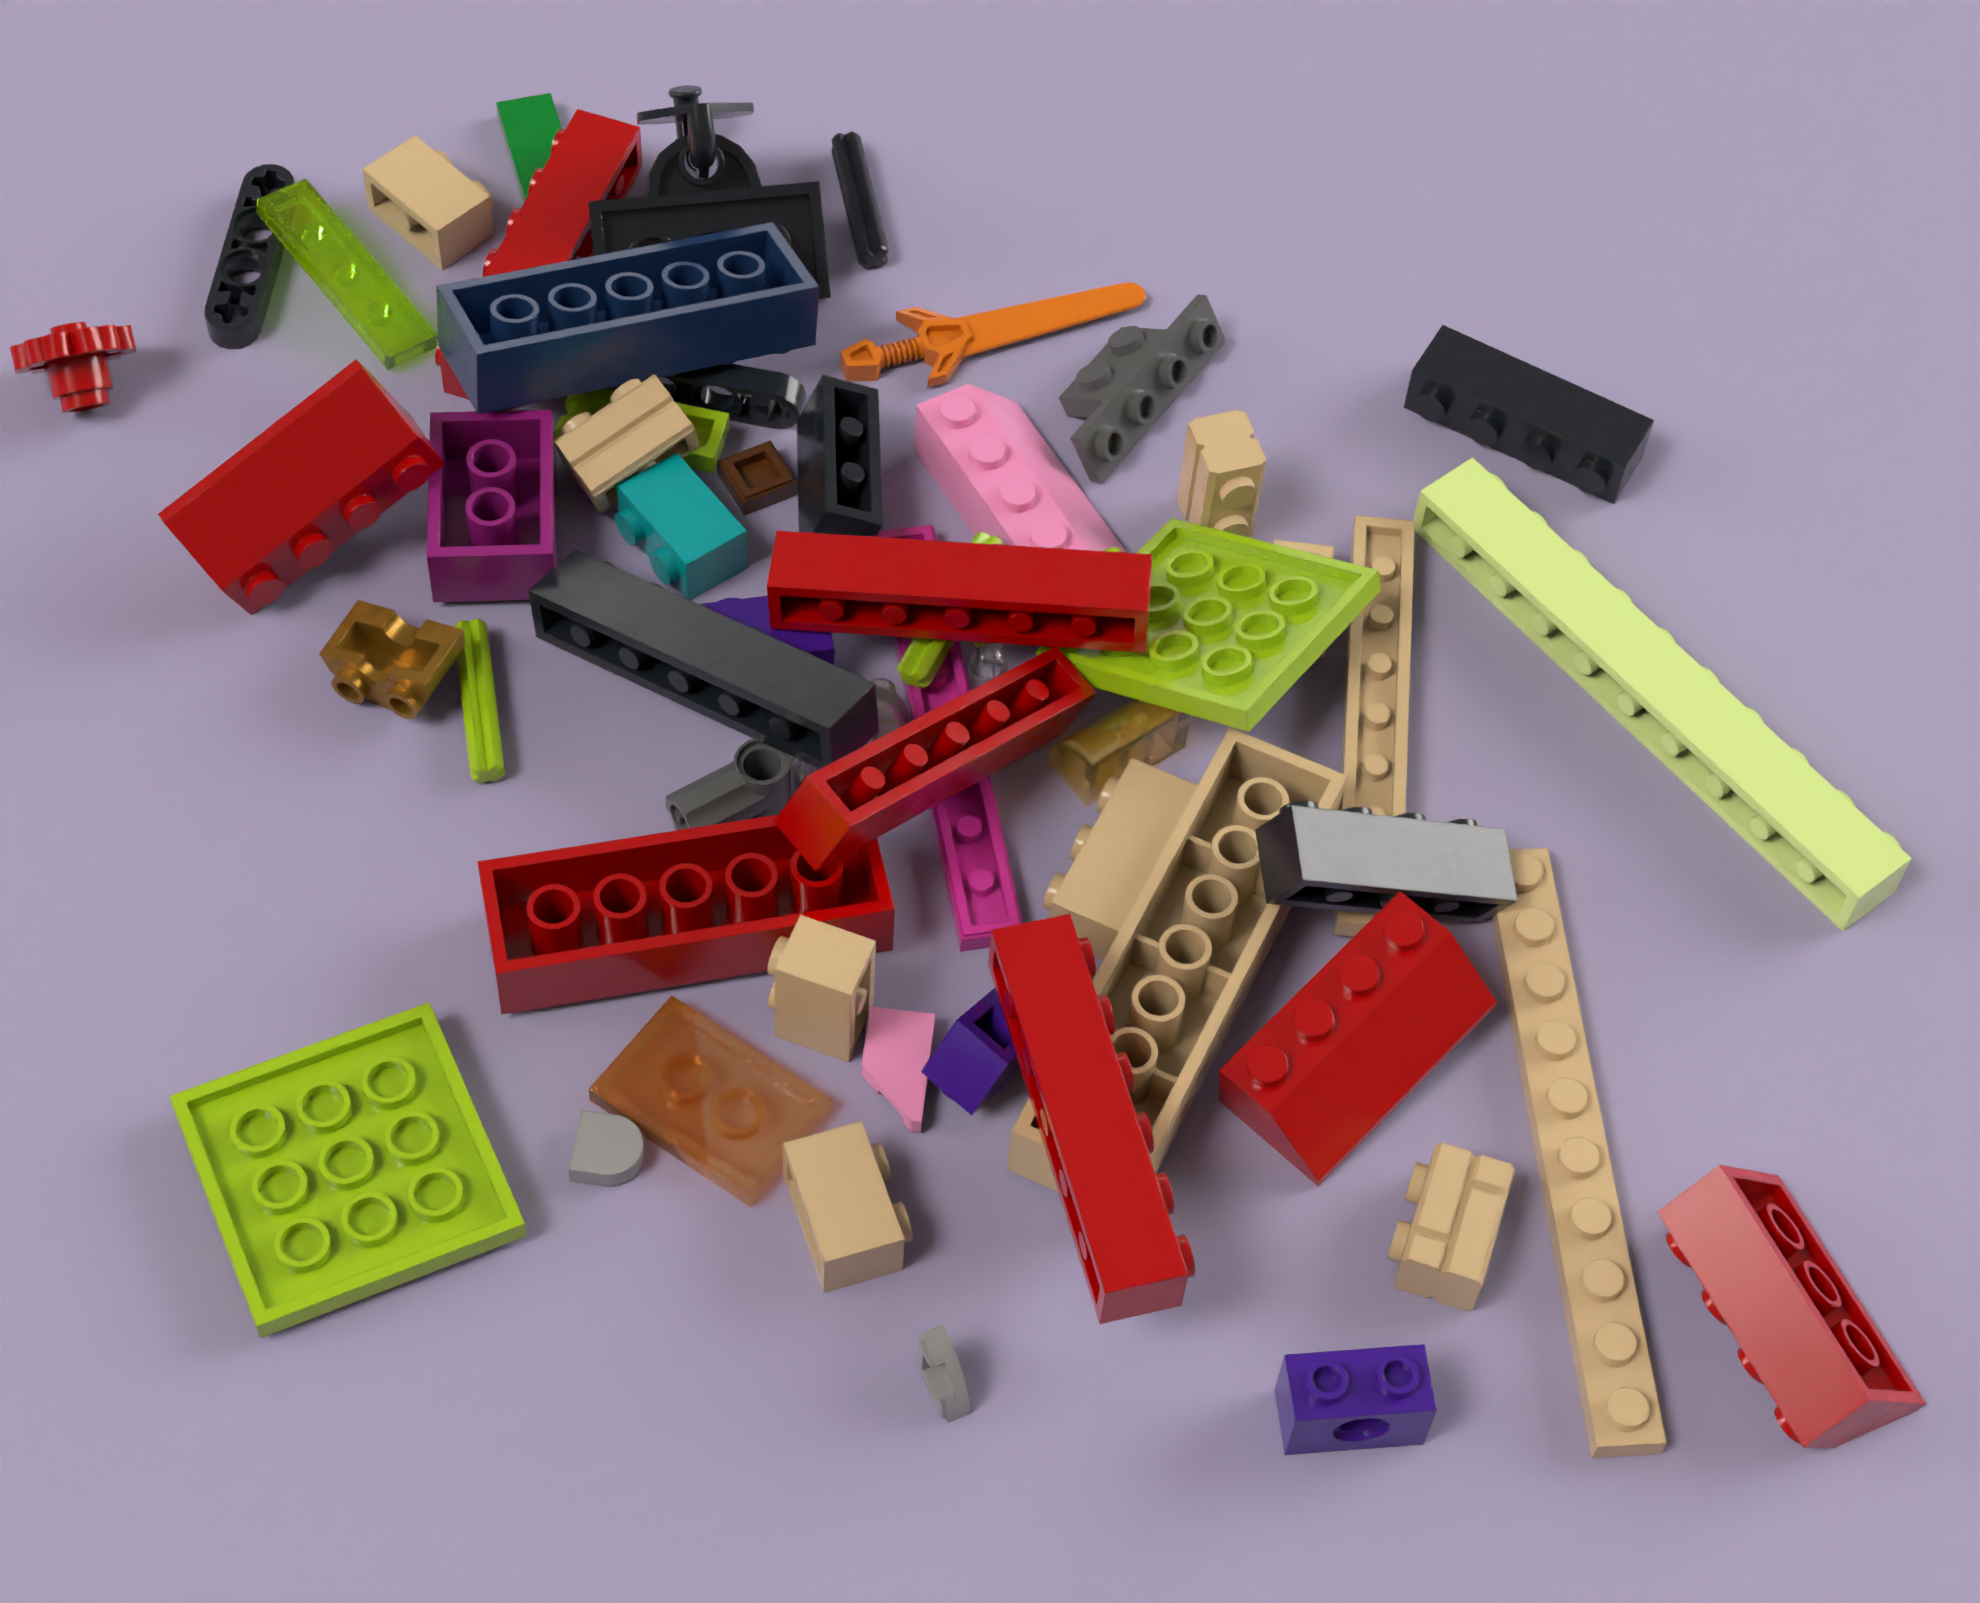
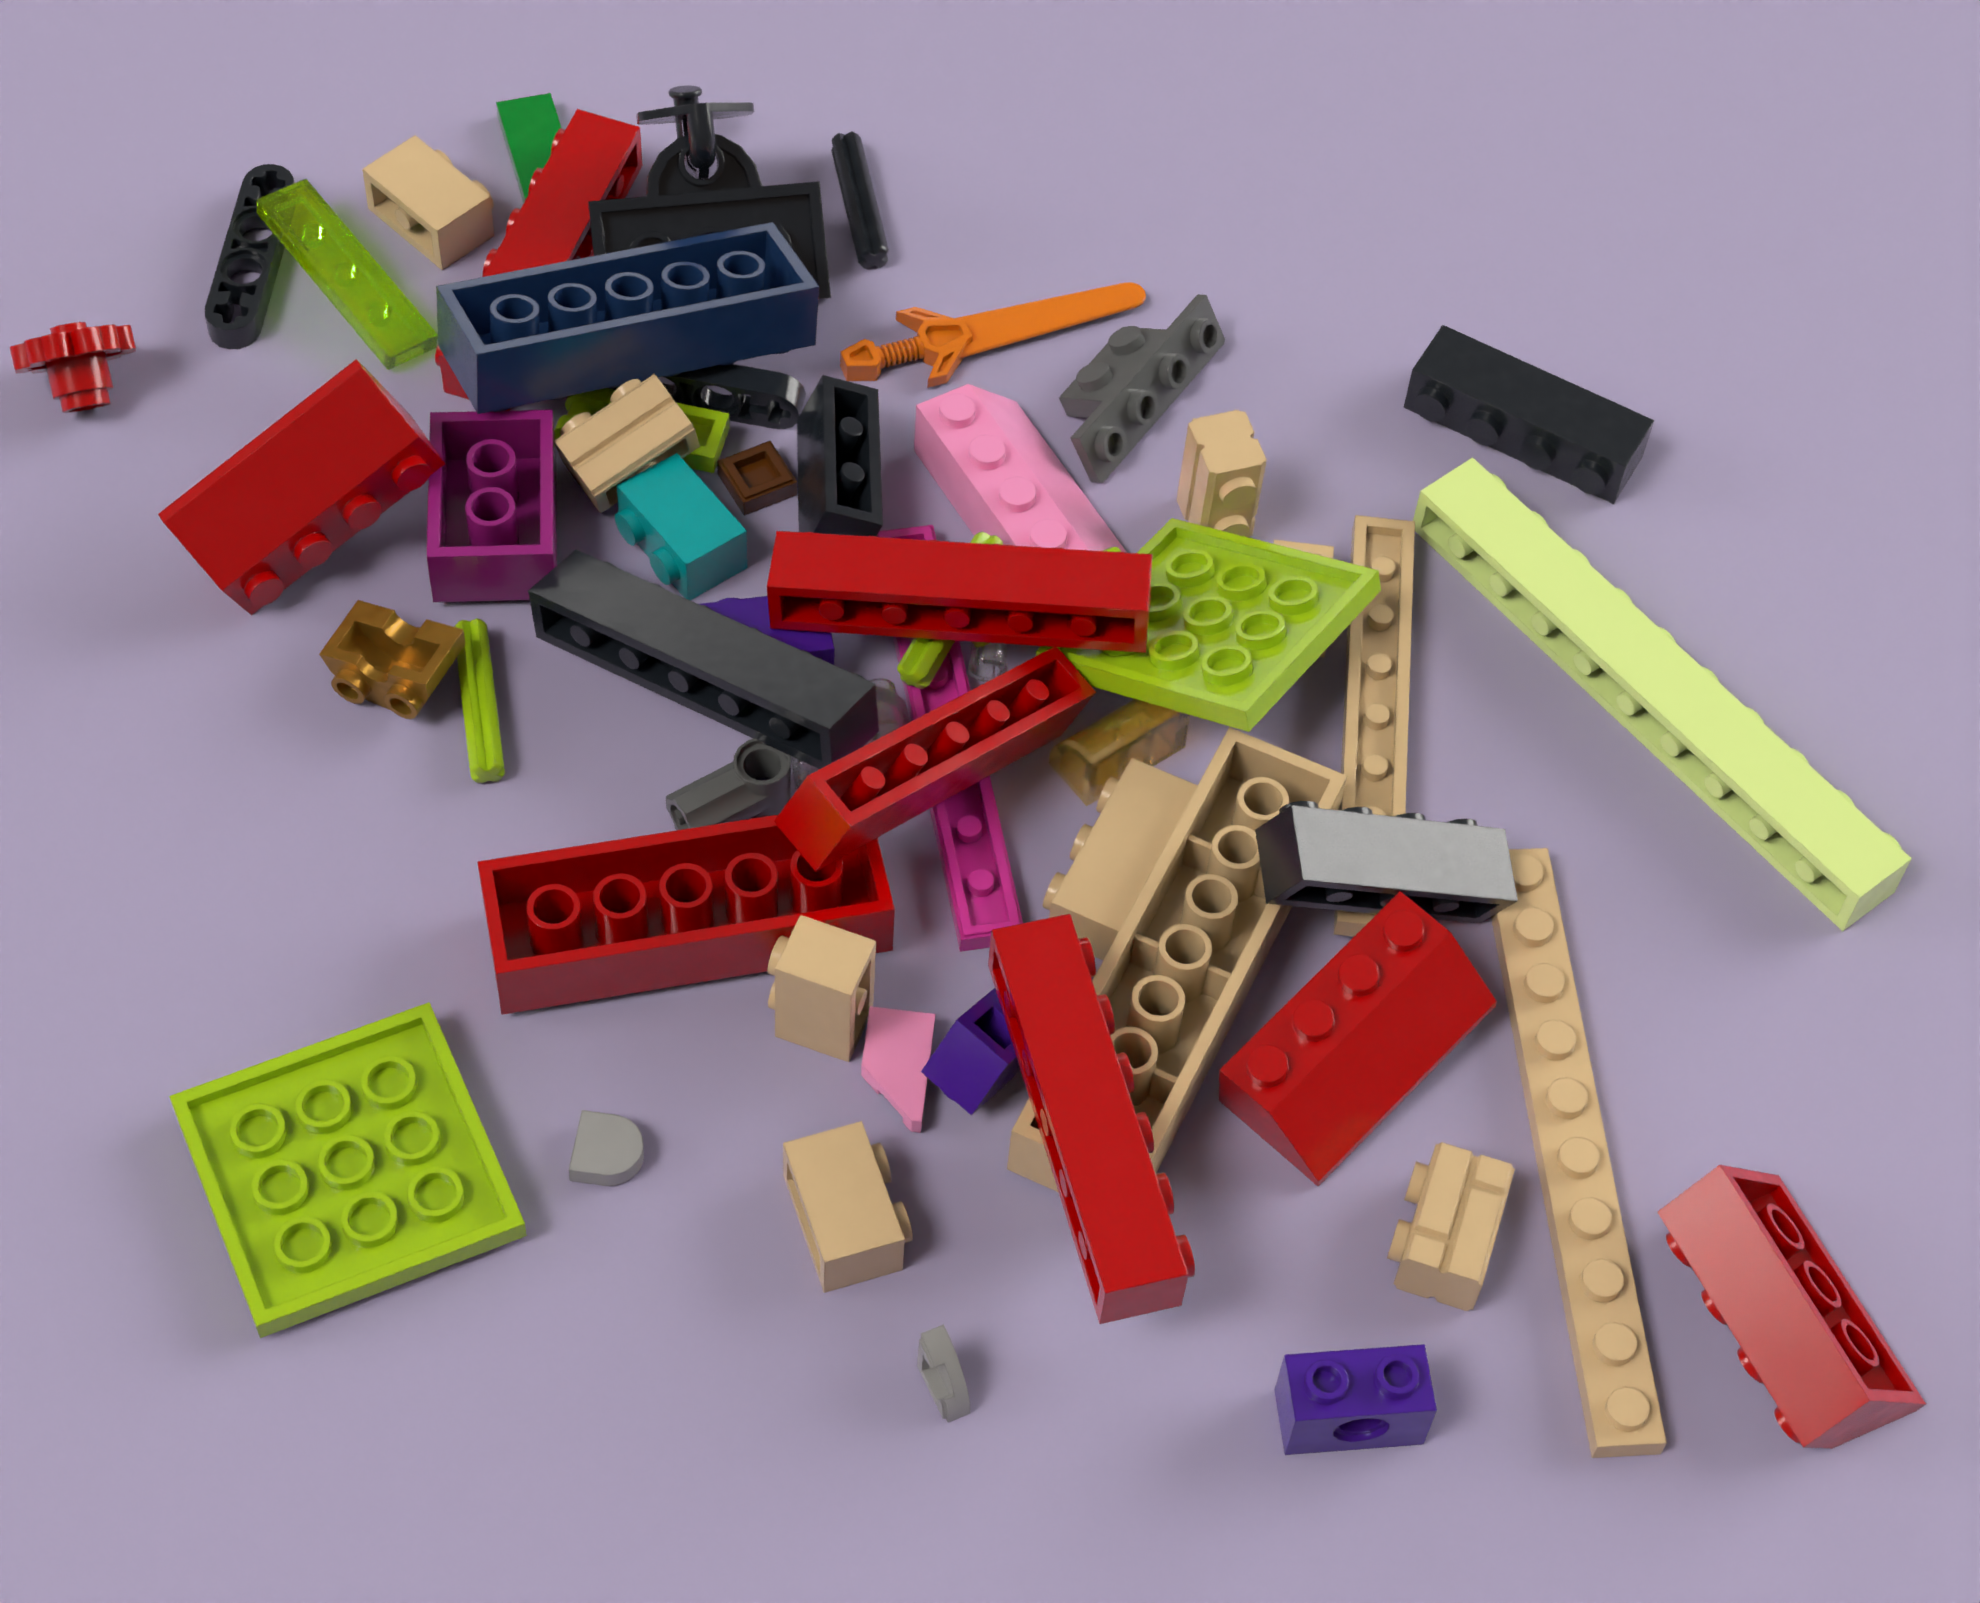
(710, 1100): clear orange tile -> none

